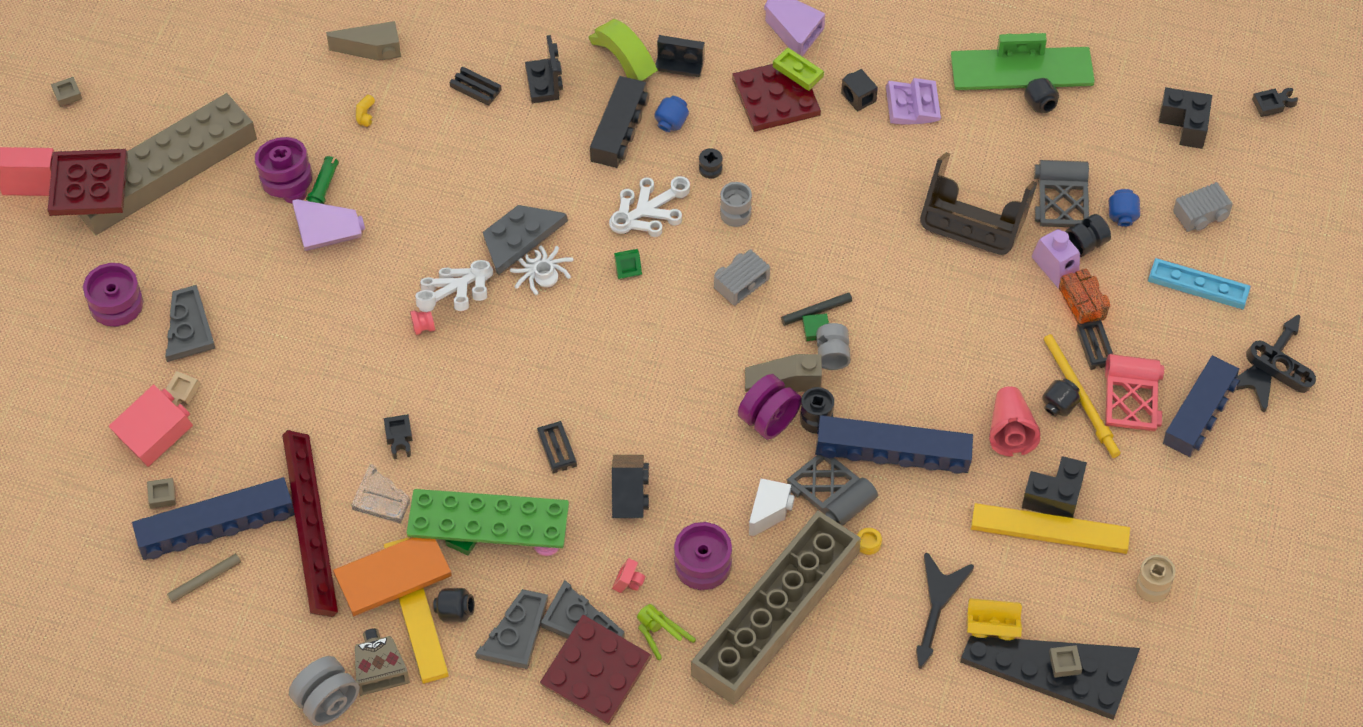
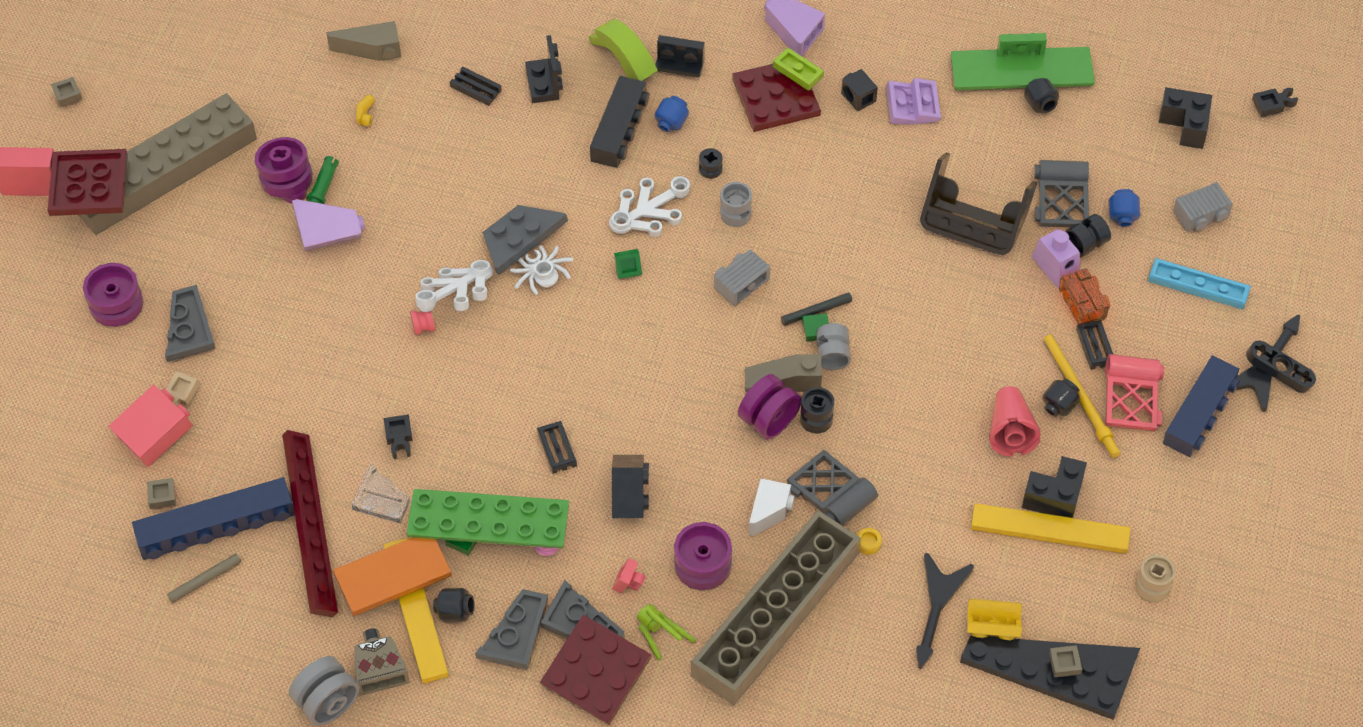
(894, 444): dark blue brick -> none

